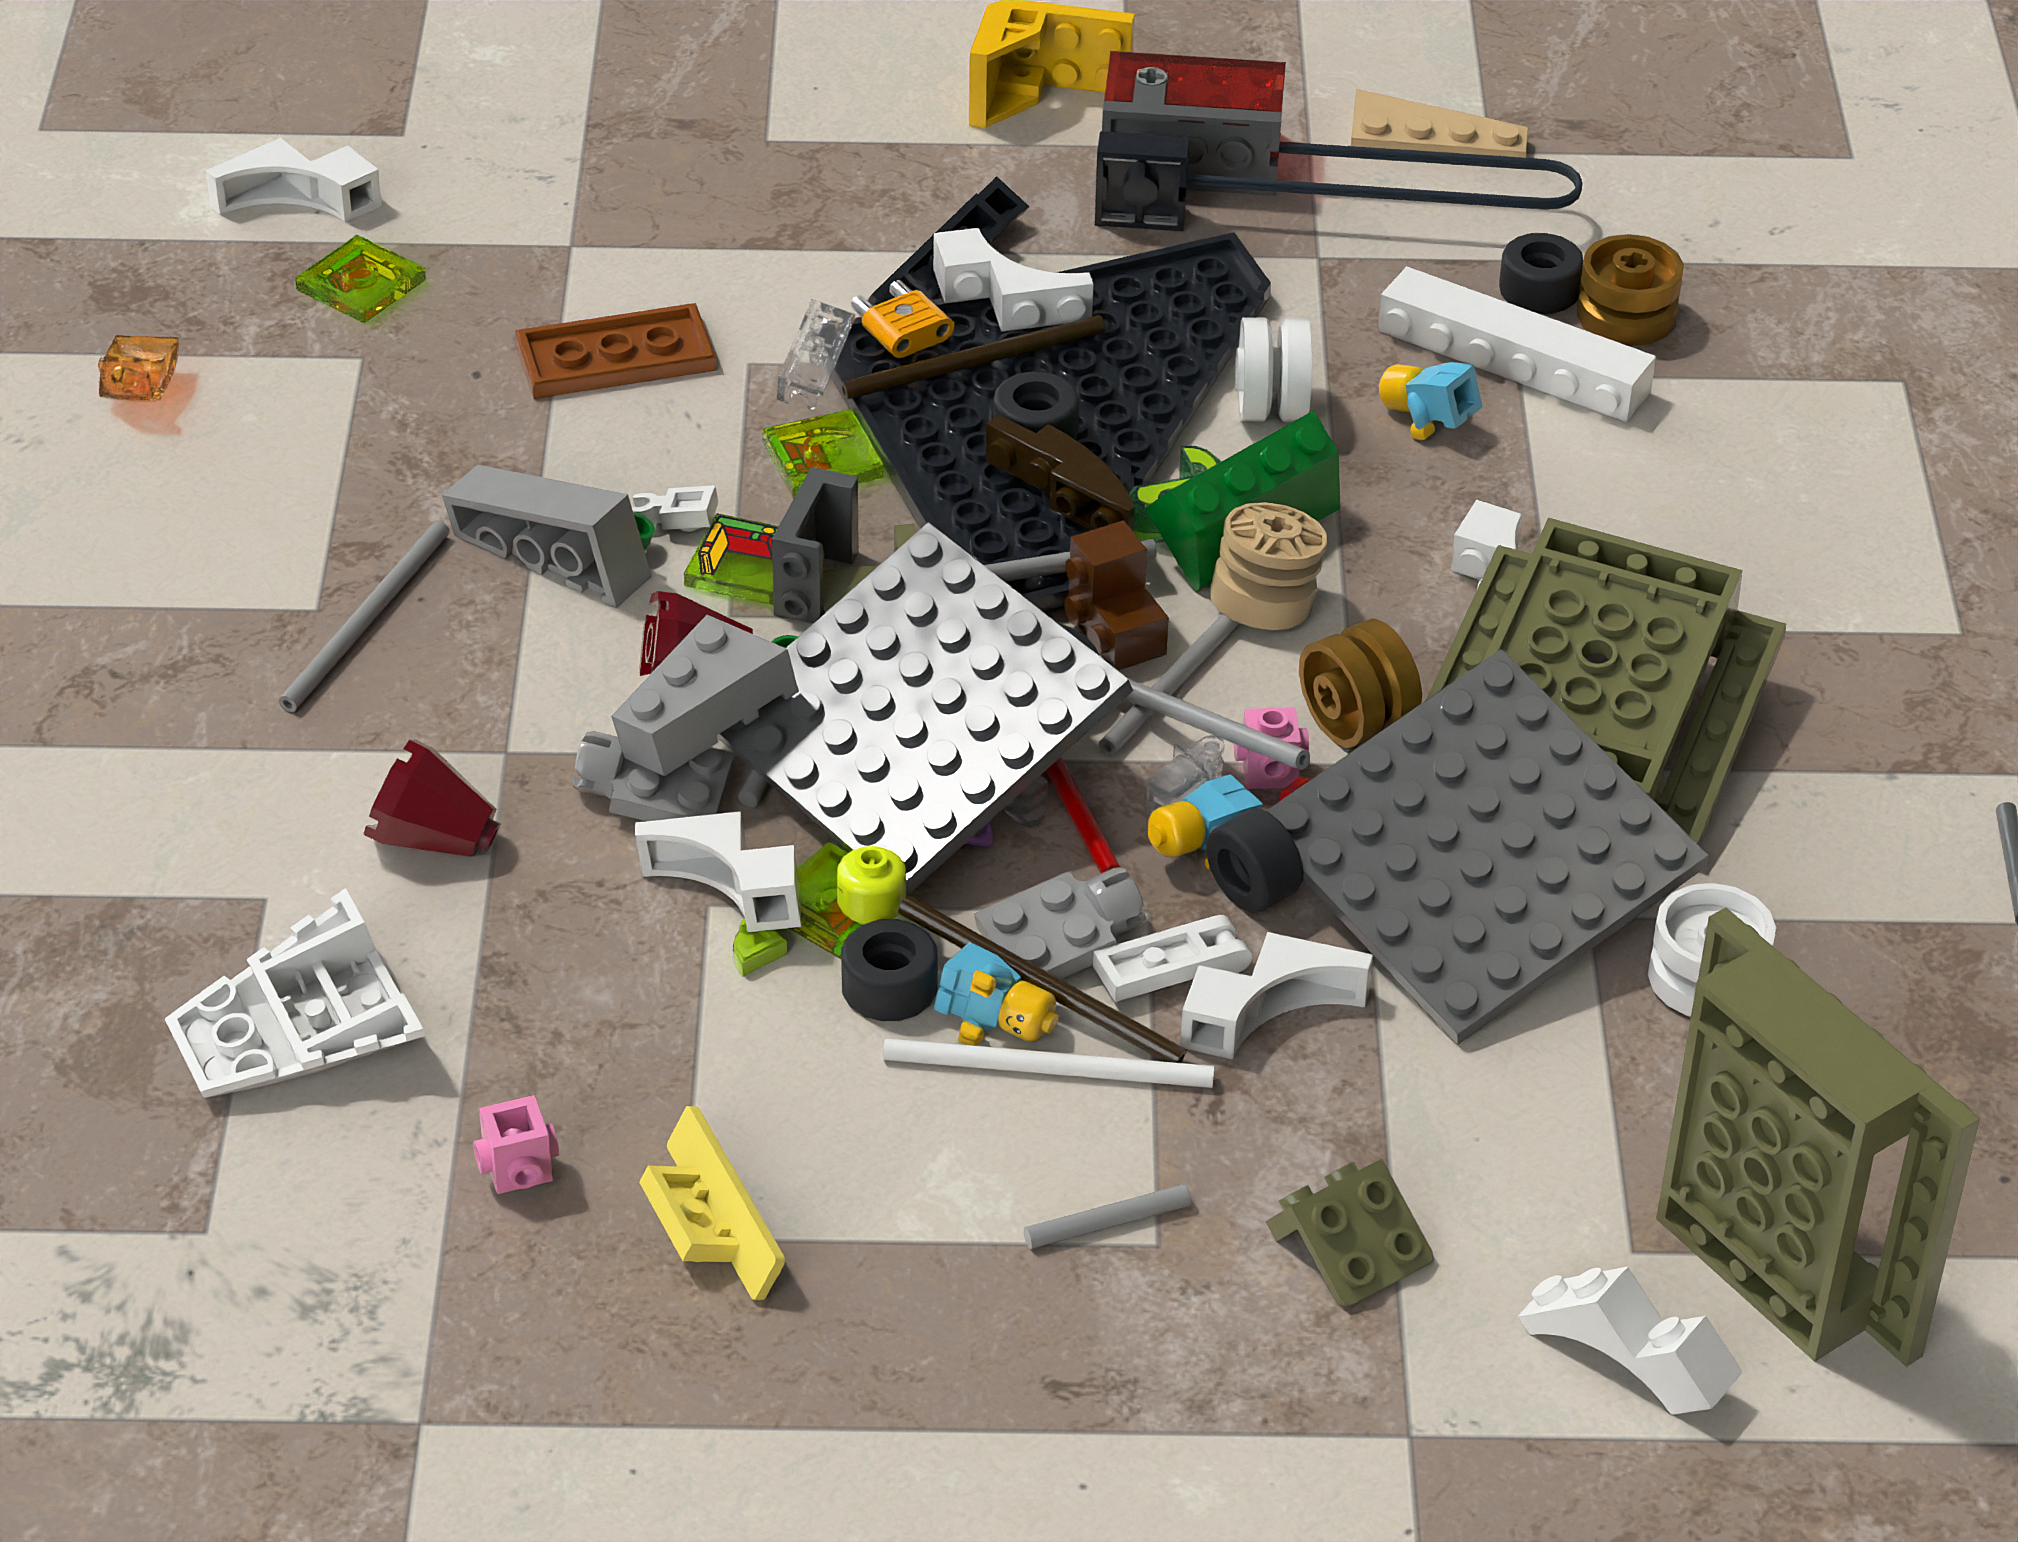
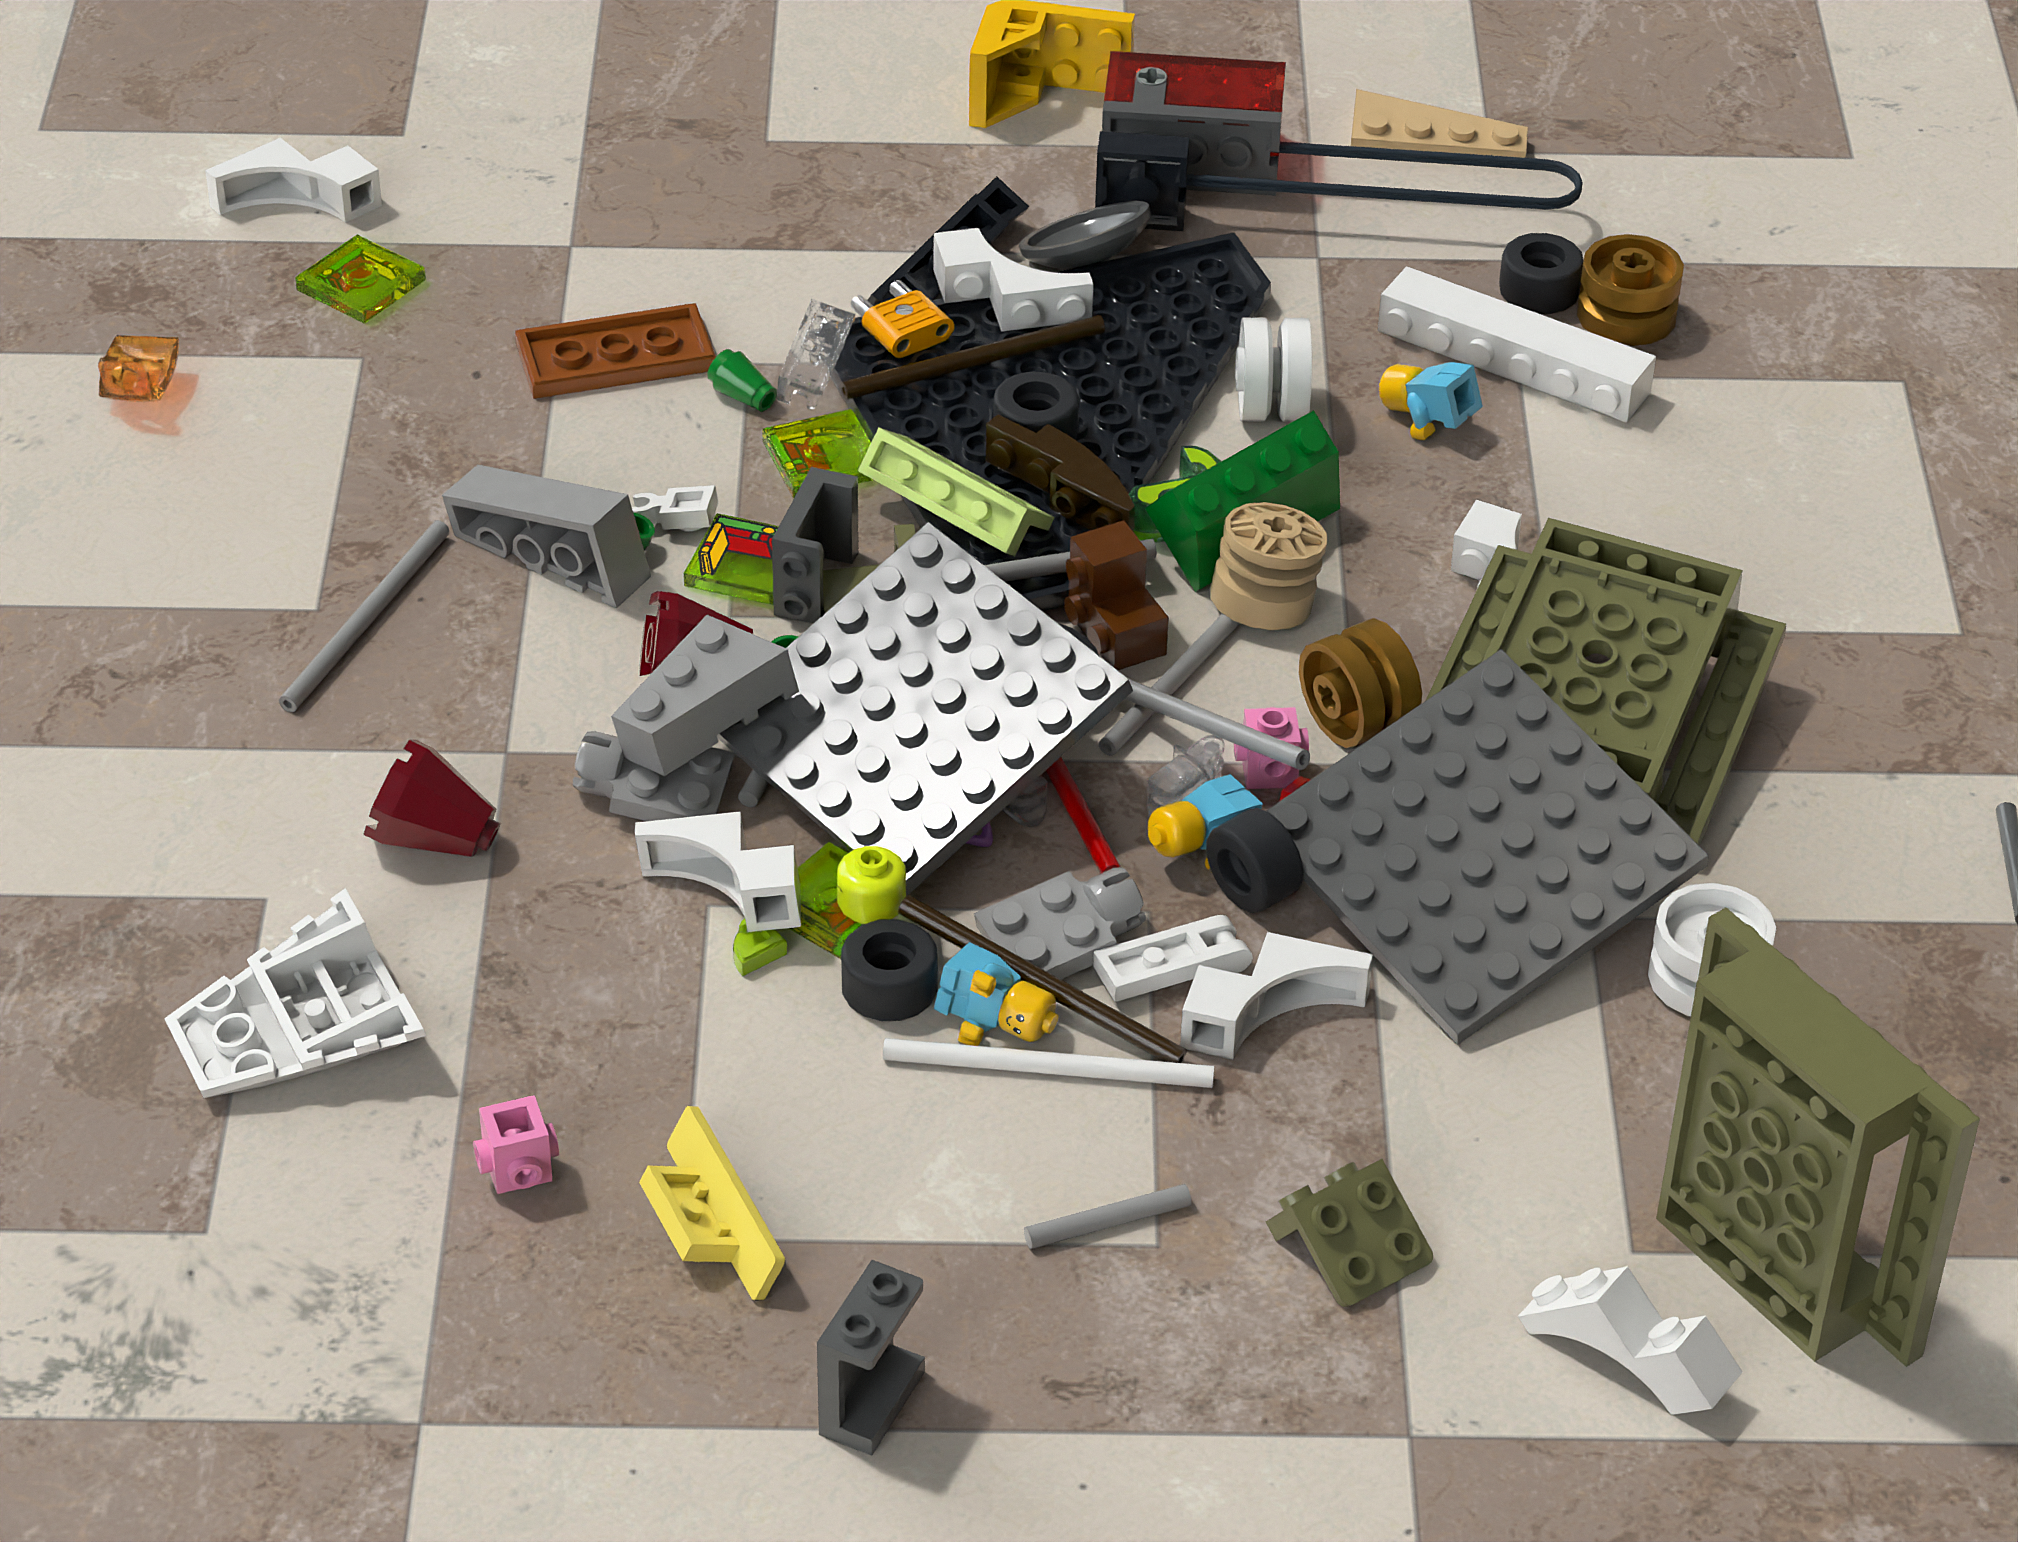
(739, 379): none -> green cone
(859, 1368): none -> dark grey panel
(951, 491): none -> yellowish green fence
(1087, 235): none -> dark grey dish

